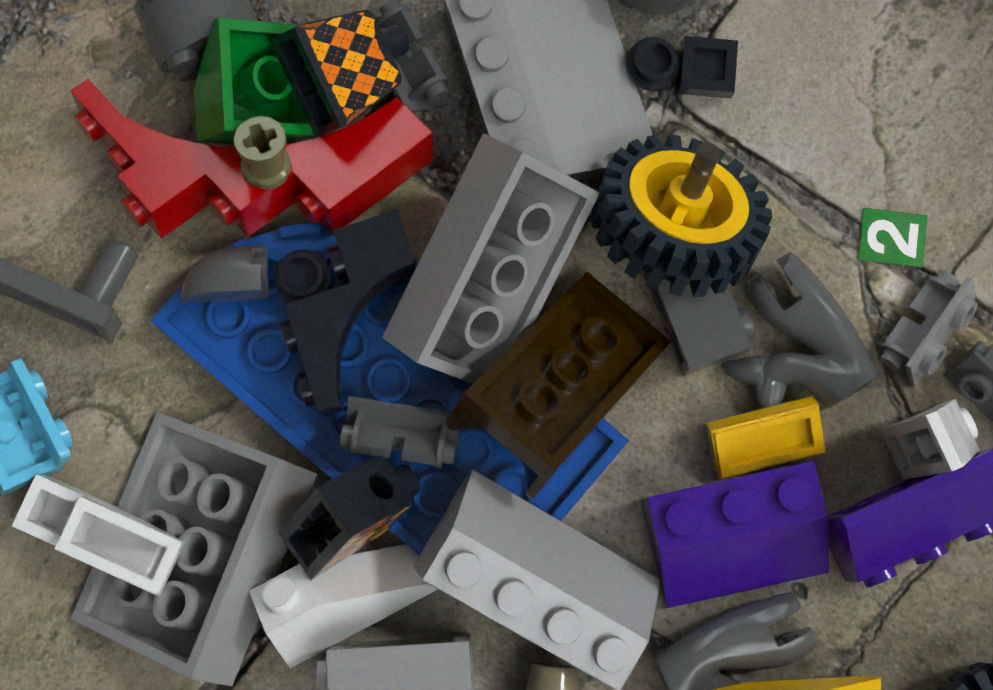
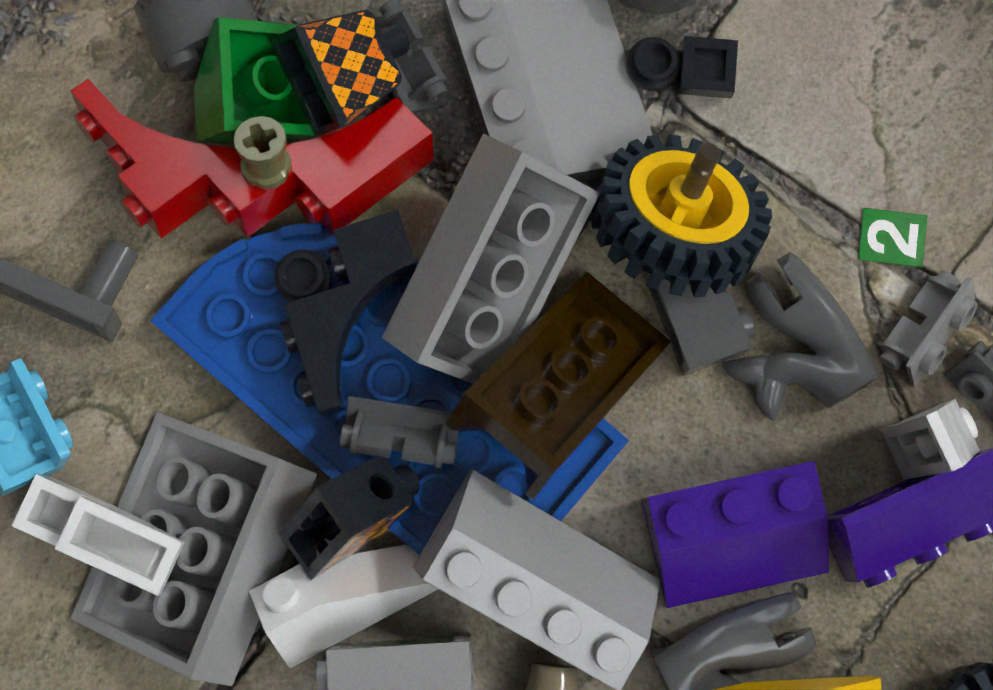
(229, 275): dark grey brick -> none
(766, 437): yellow tile -> none

